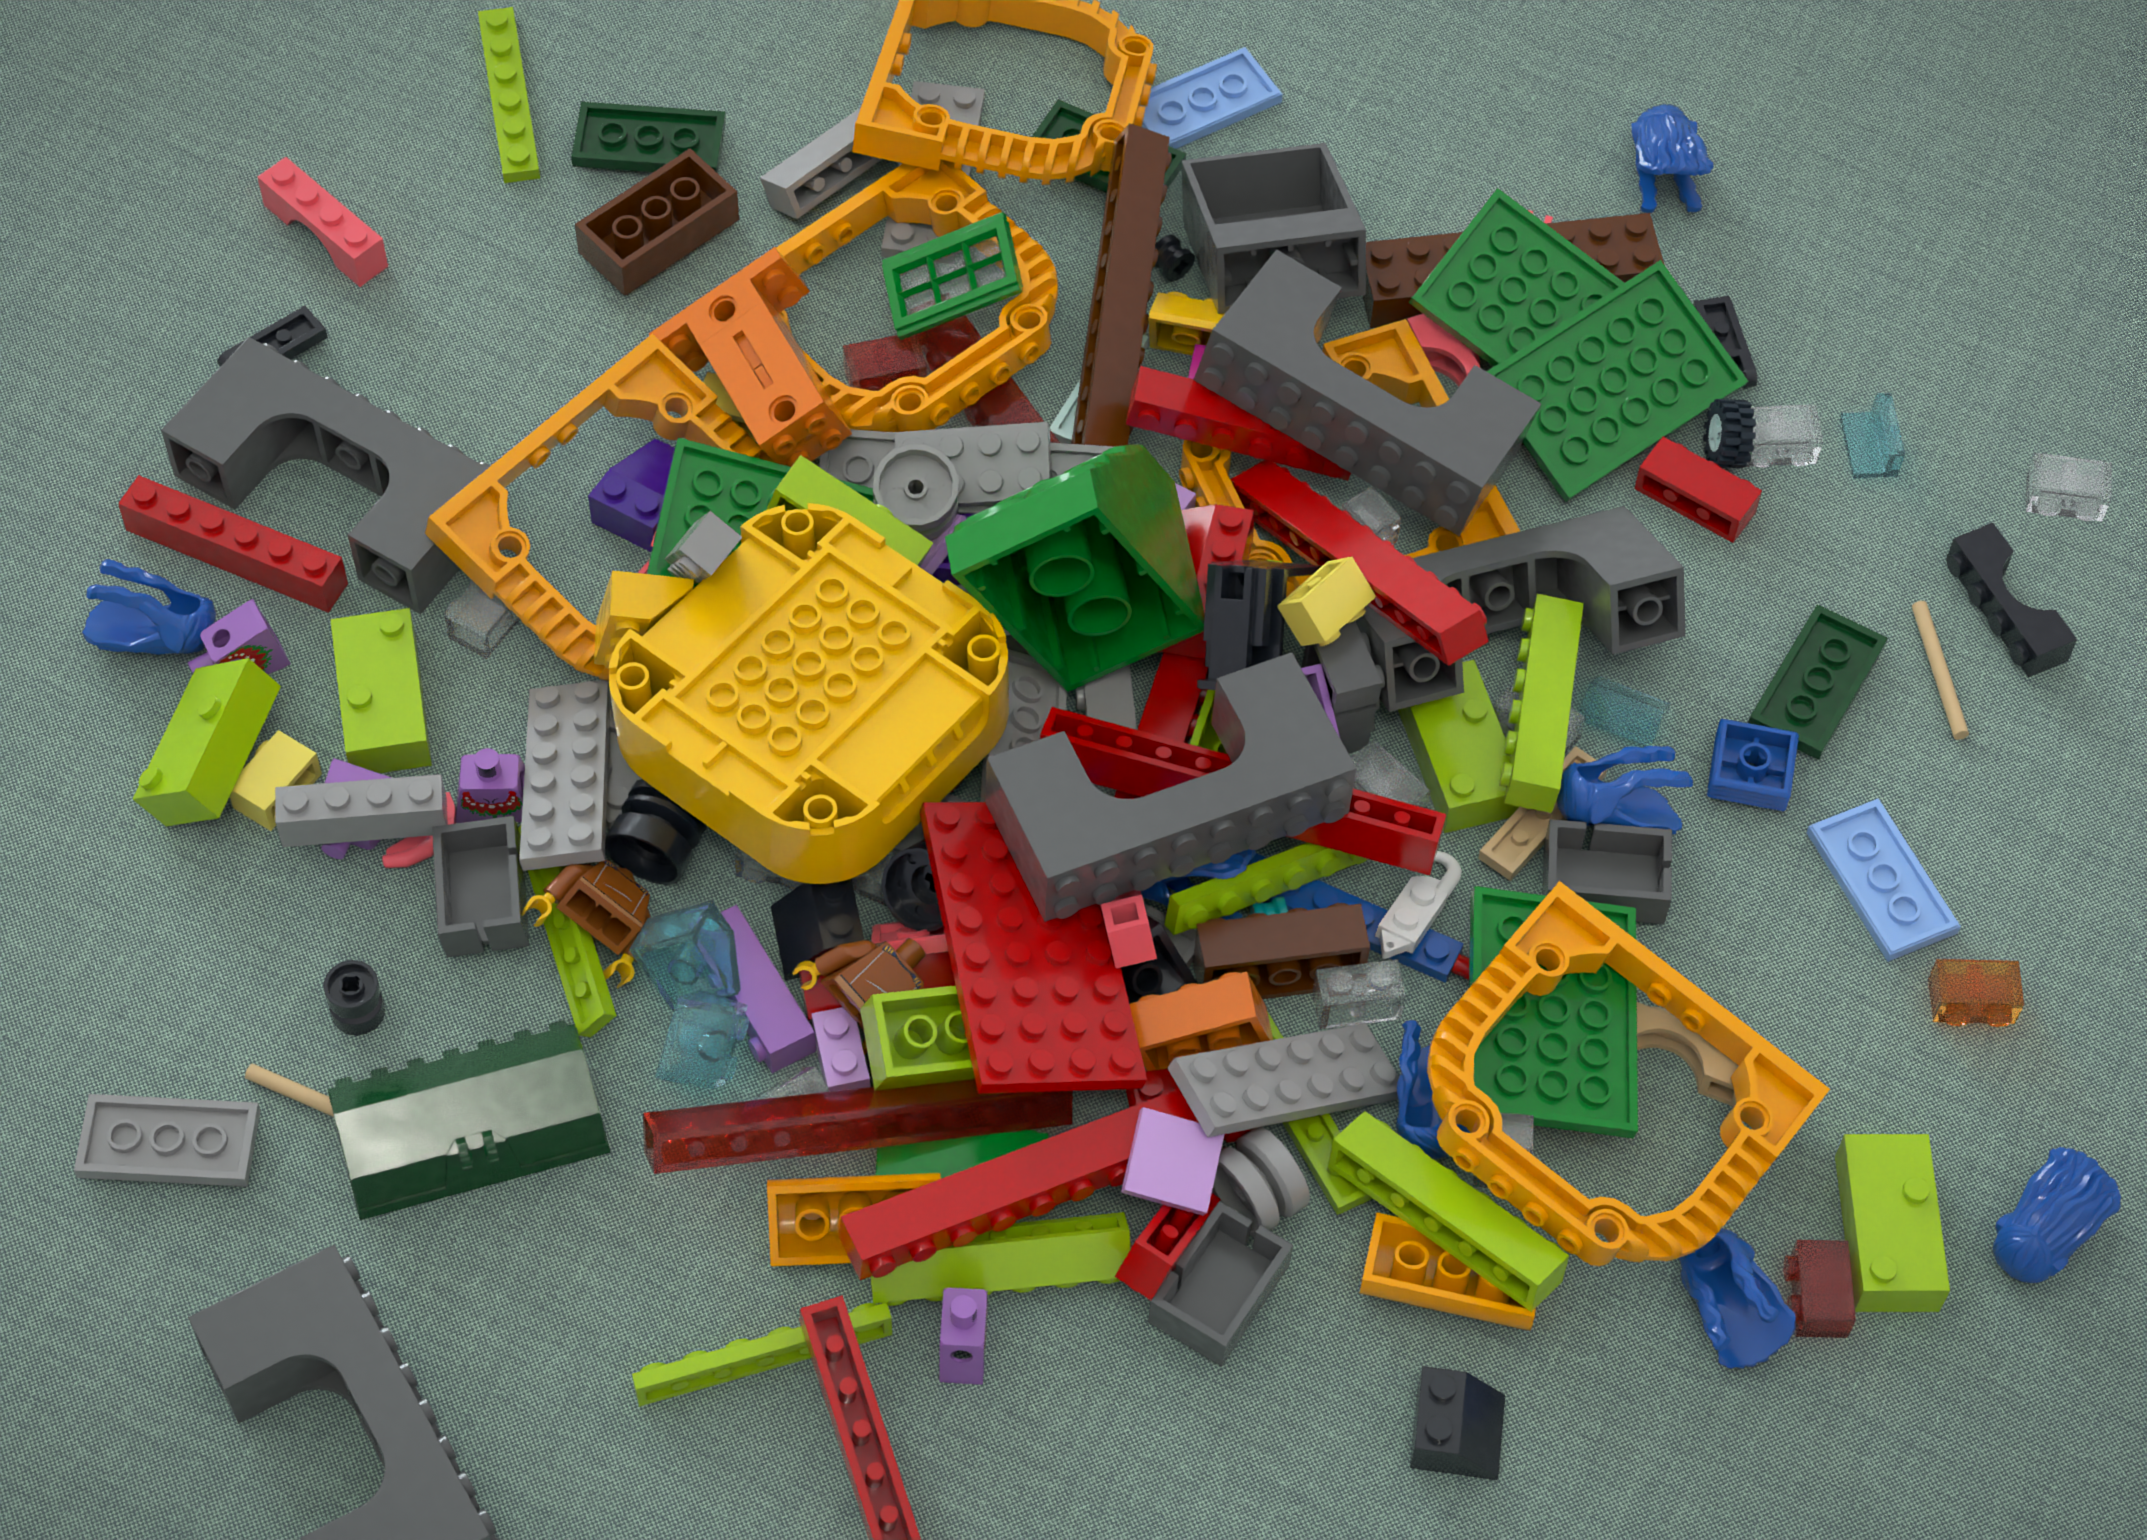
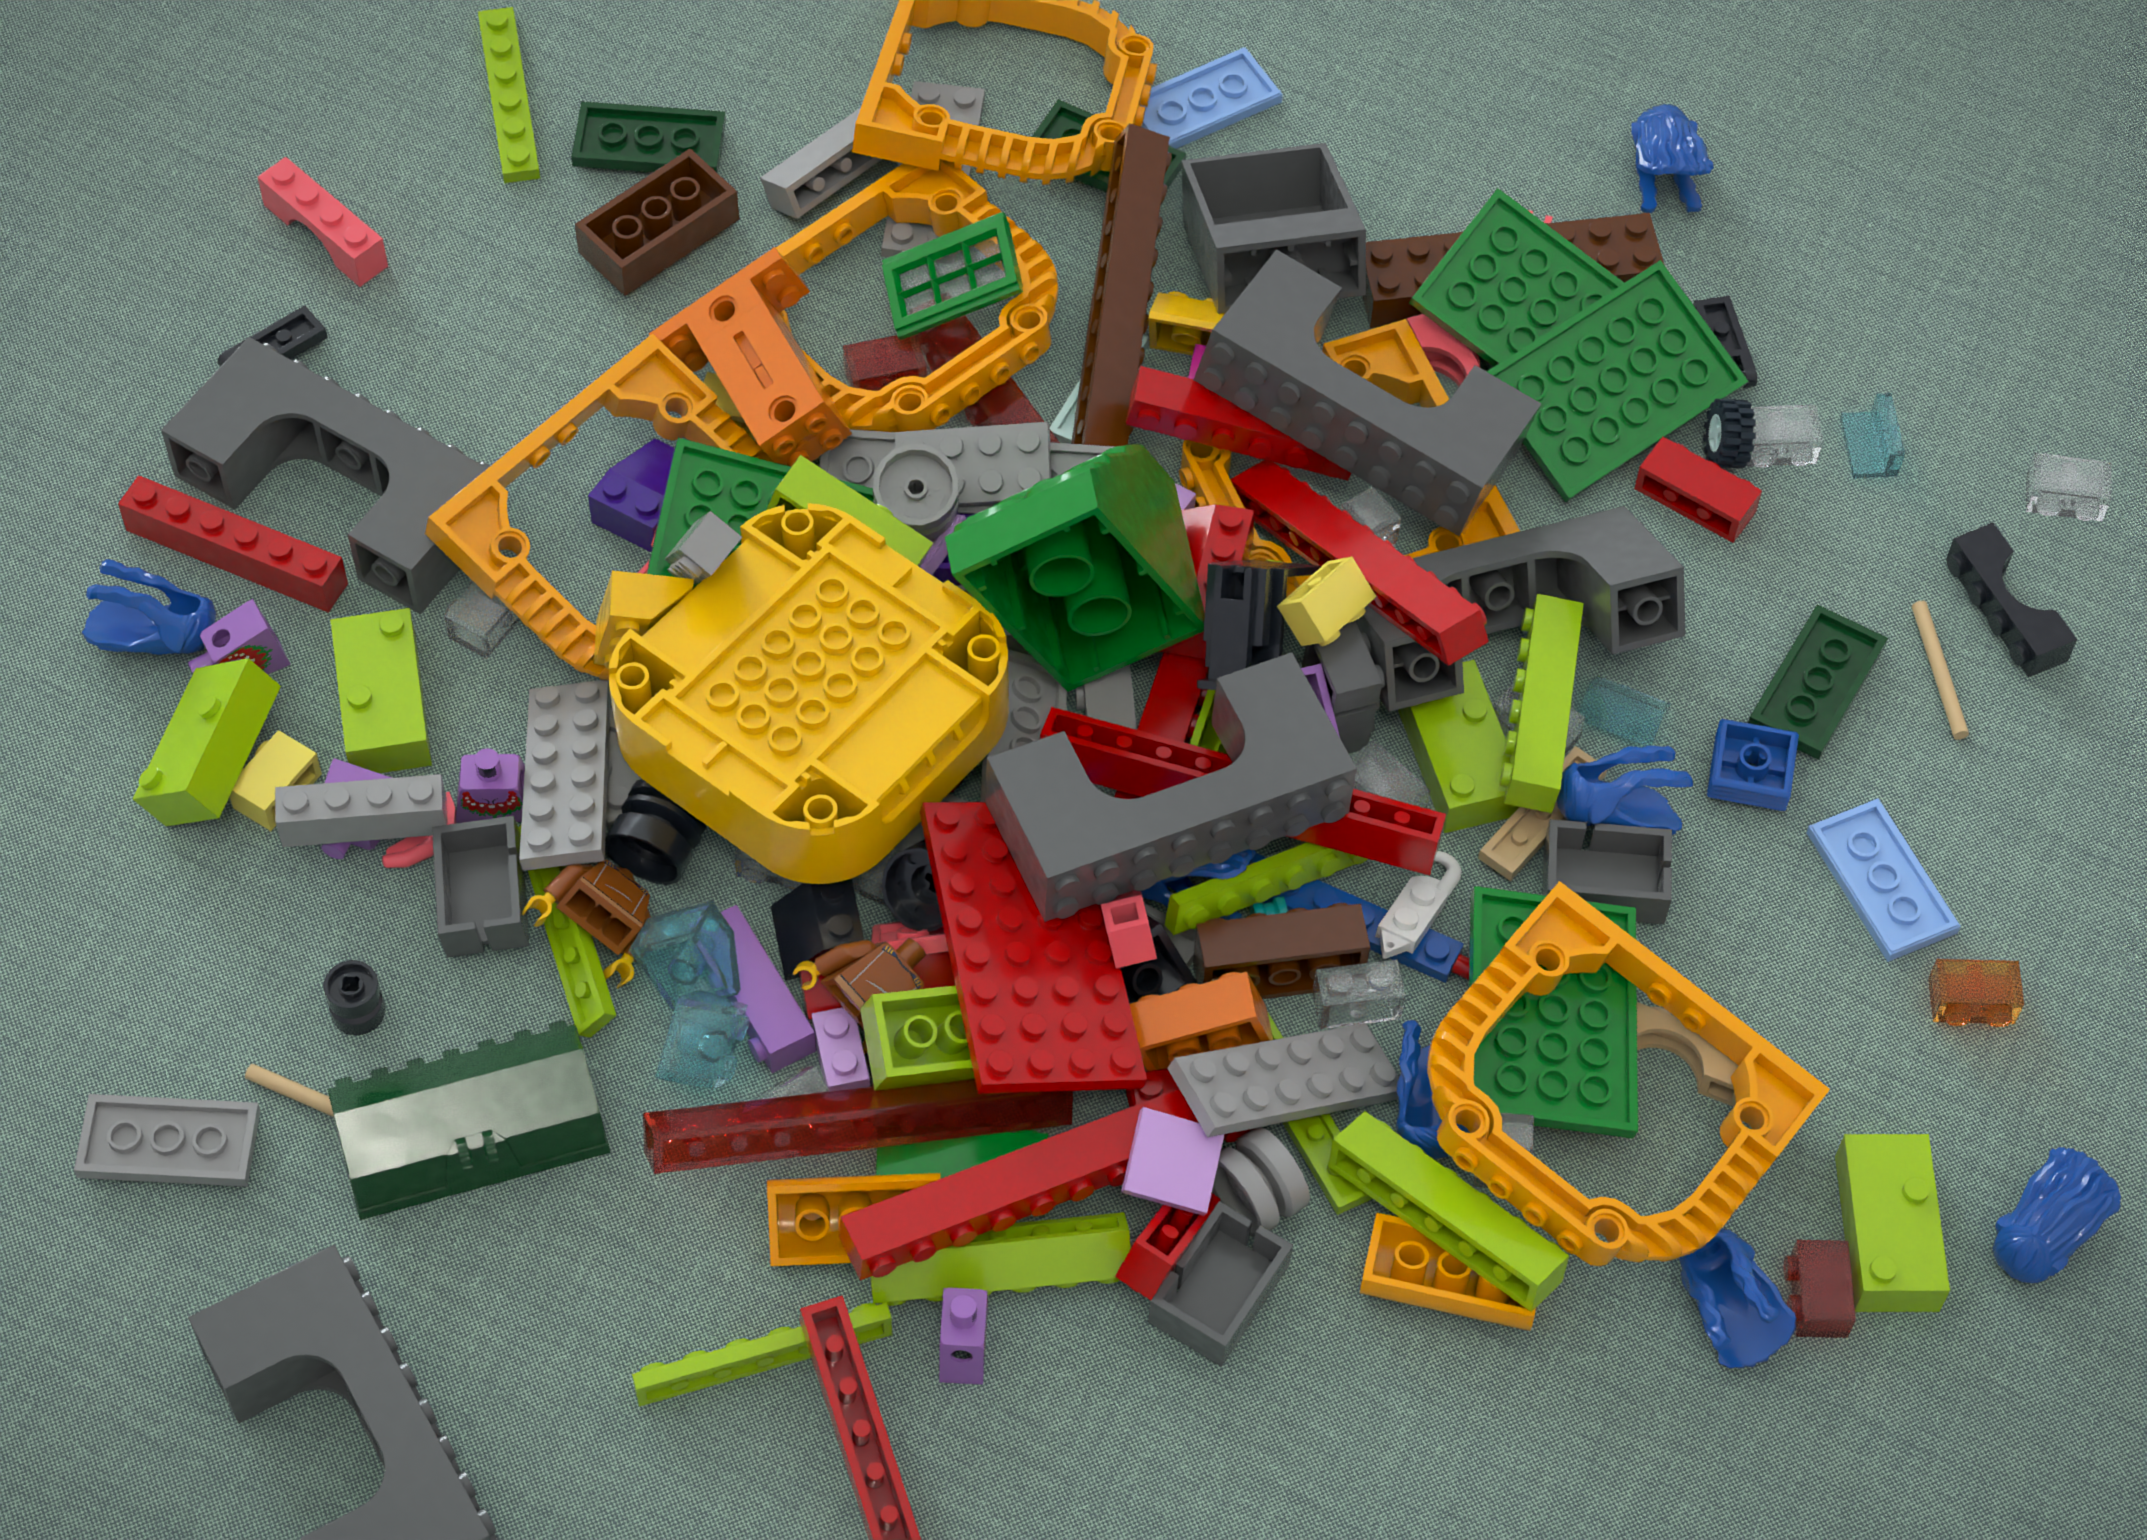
(1173, 258): black wheel -> none
(1457, 1424): black slope -> none

